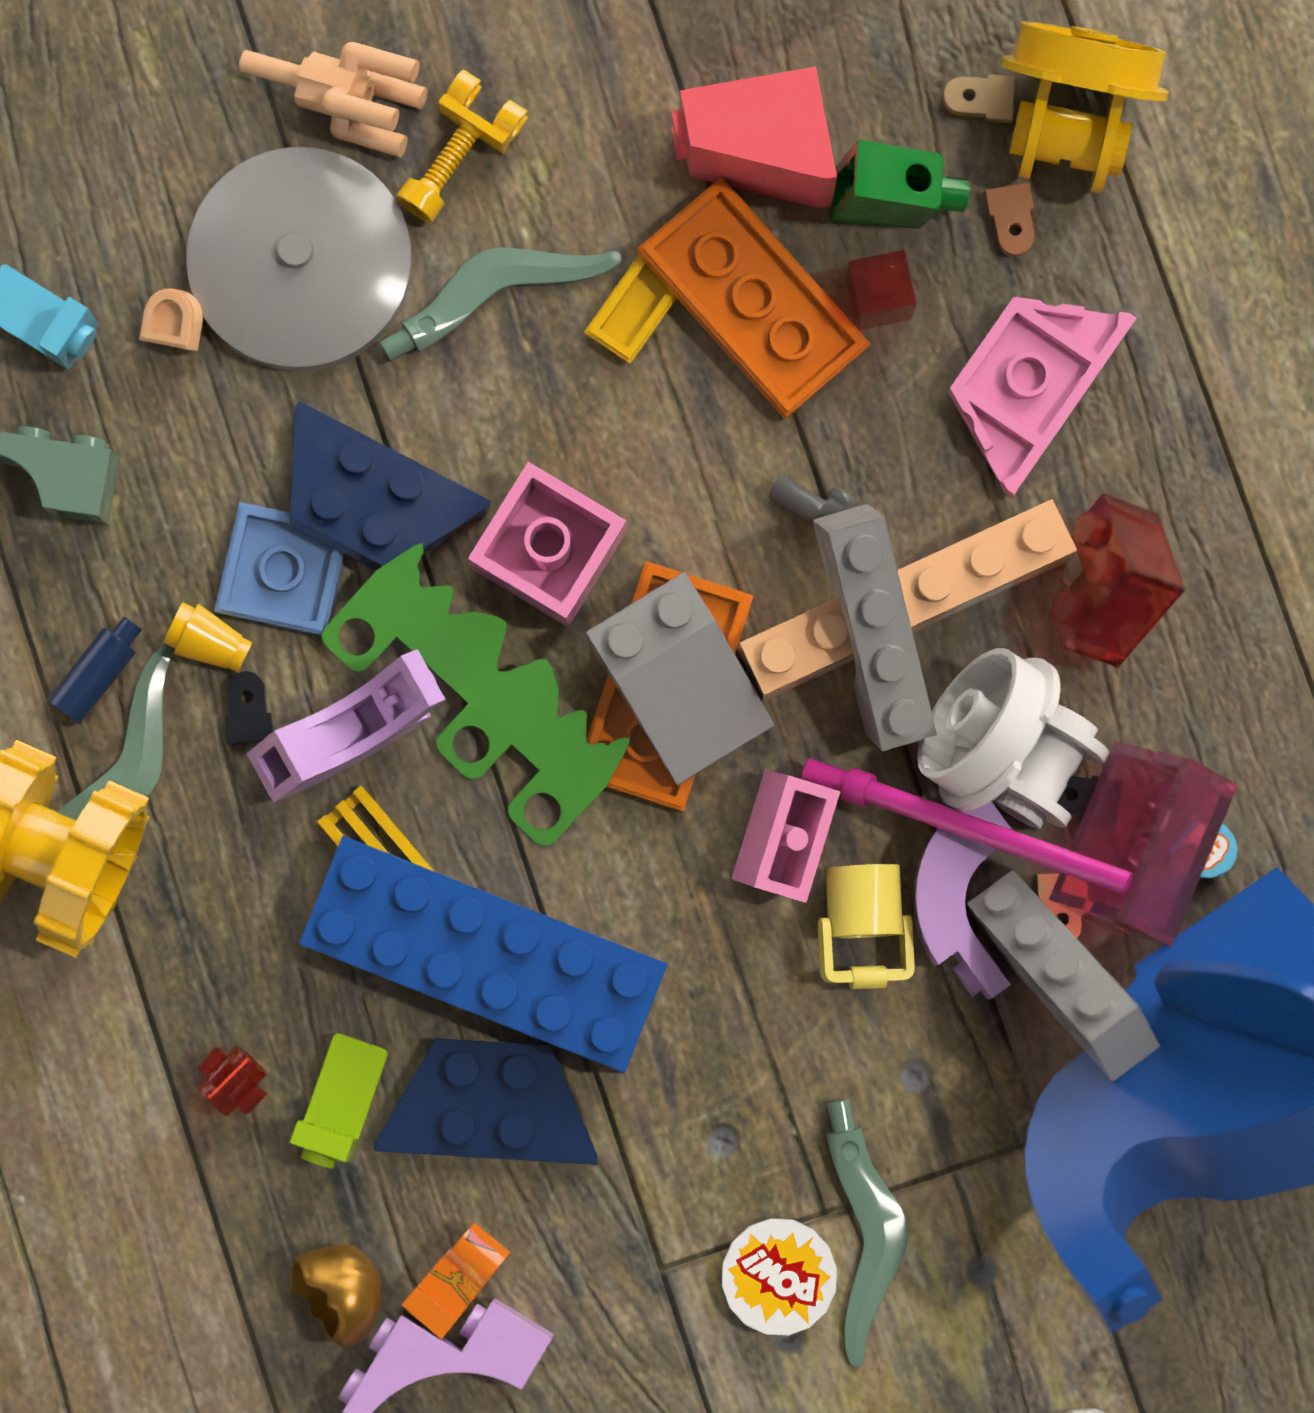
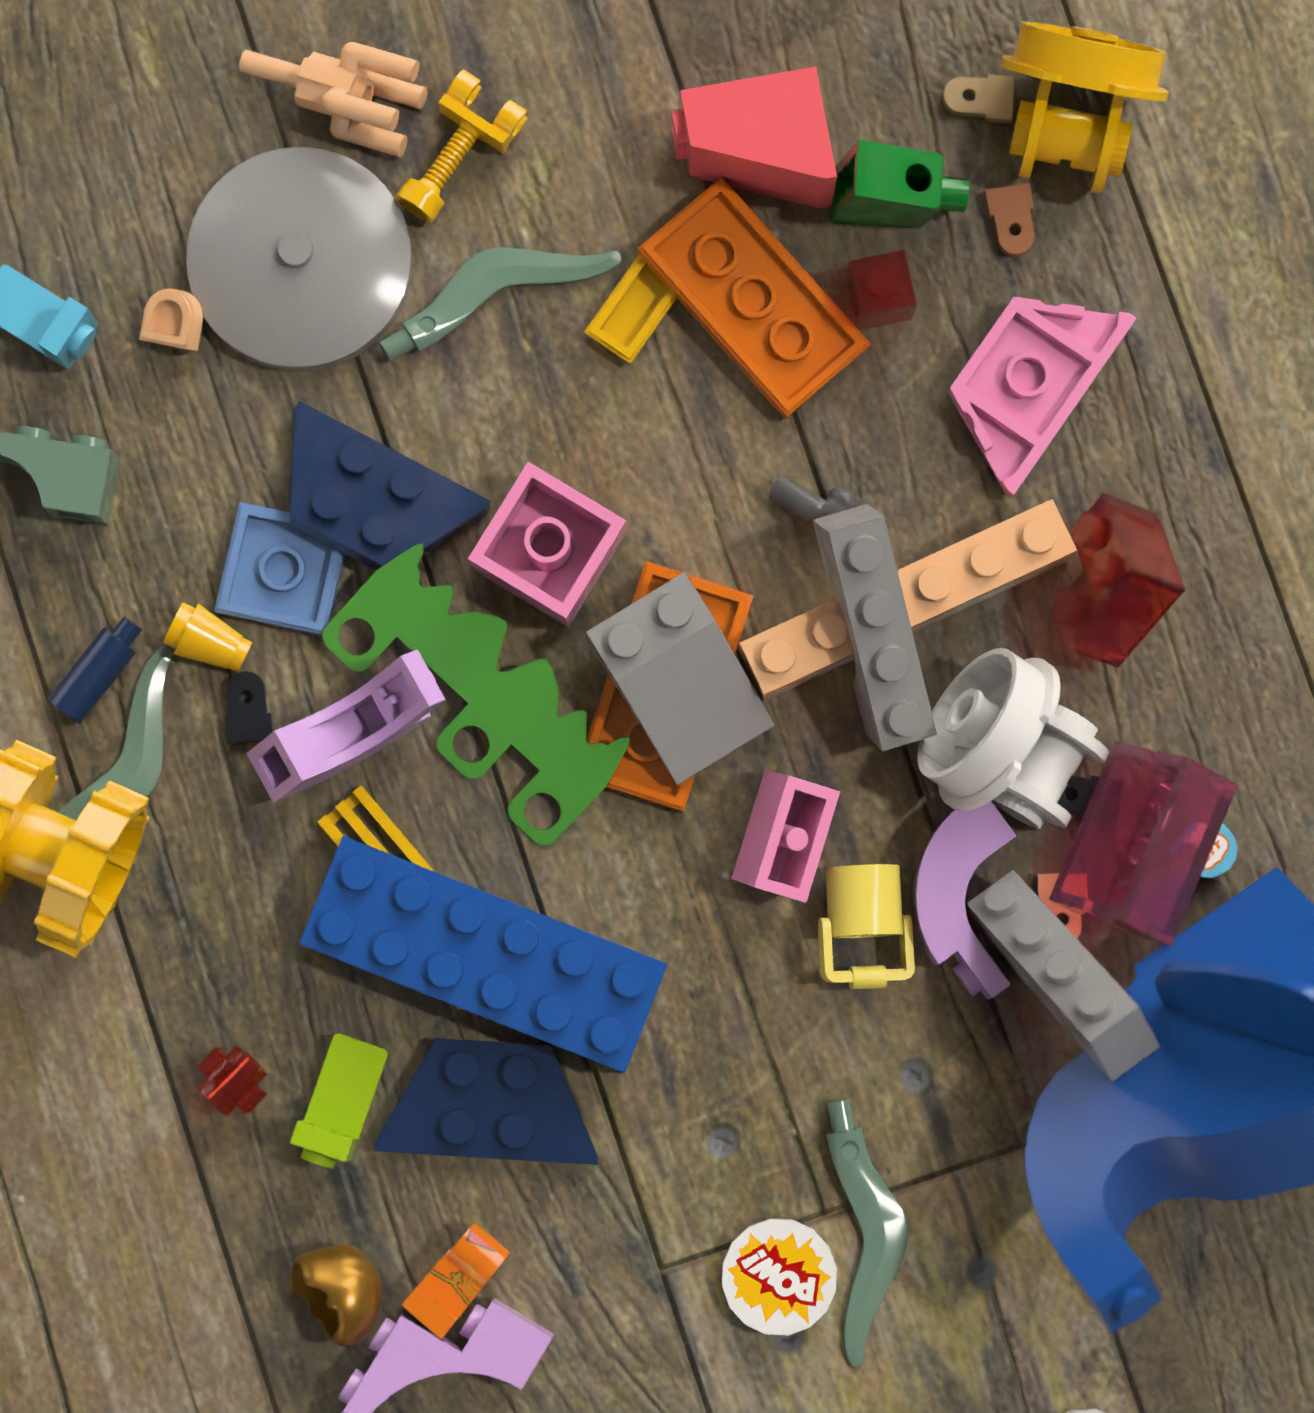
(862, 788): dark pink bar -> none

